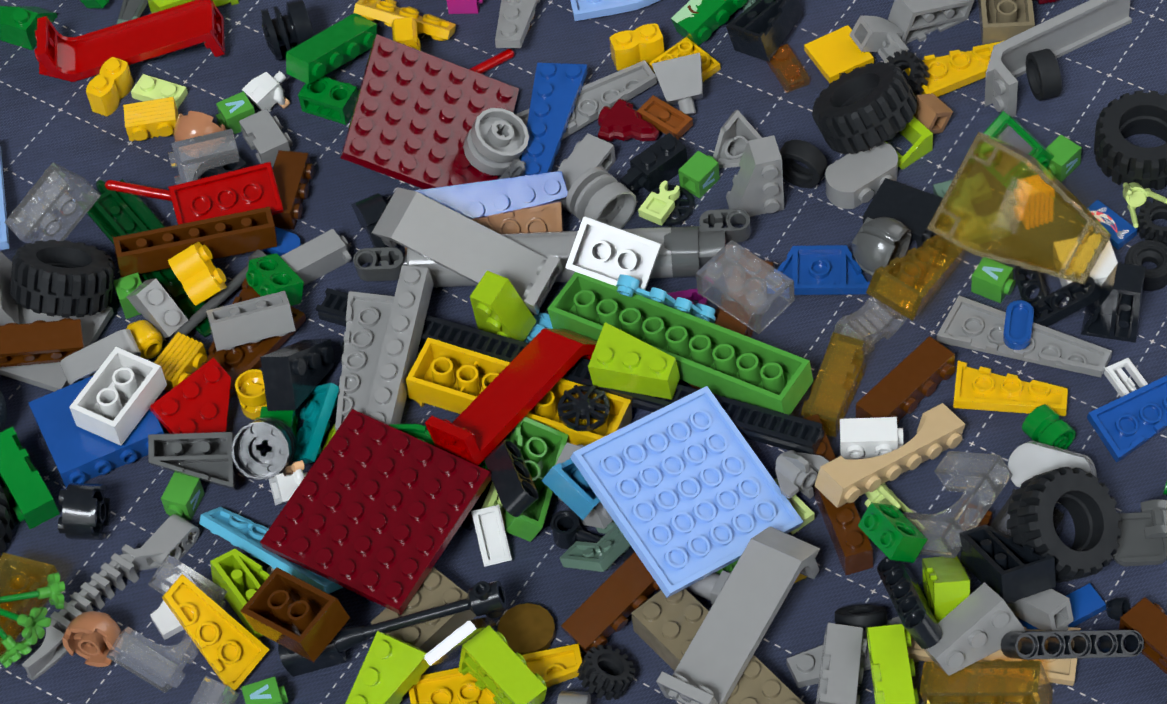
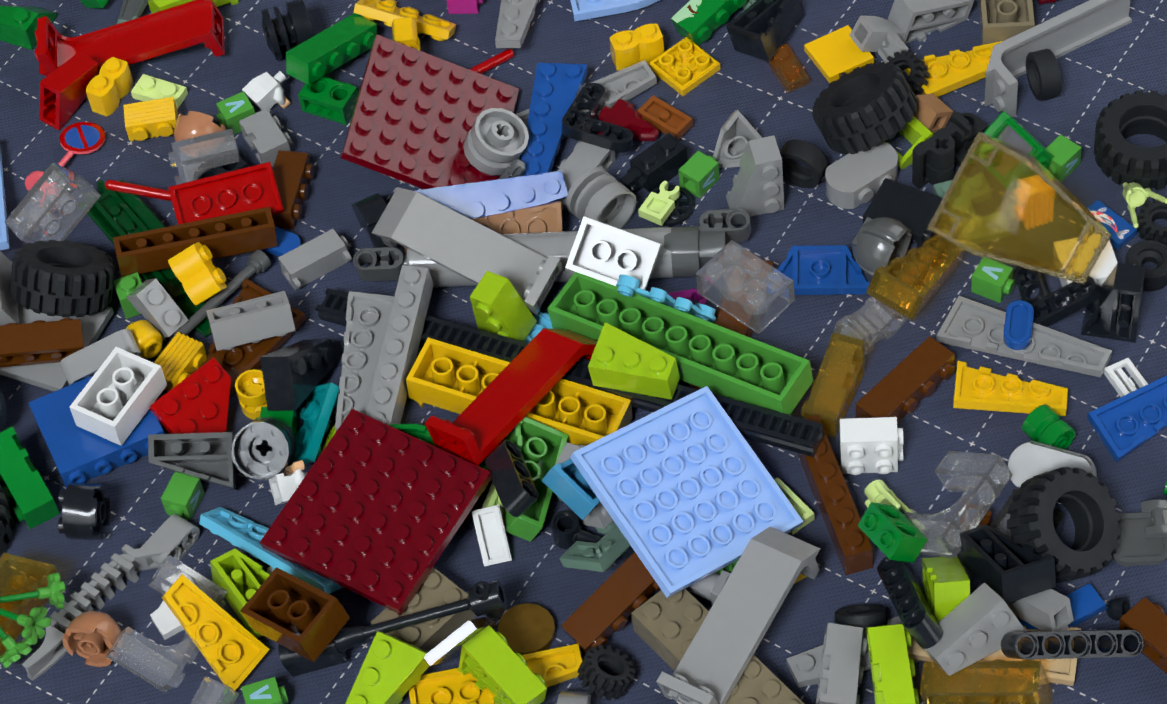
(65, 90): none -> red slope
(76, 139): none -> piece
(273, 275): green brick -> none
(583, 408): black wheel -> none
(620, 137): none -> black beam
(681, 81): light grey torso -> none
(797, 472): light grey brick -> none
(848, 479): tan arch -> none
(935, 158): none -> black plate

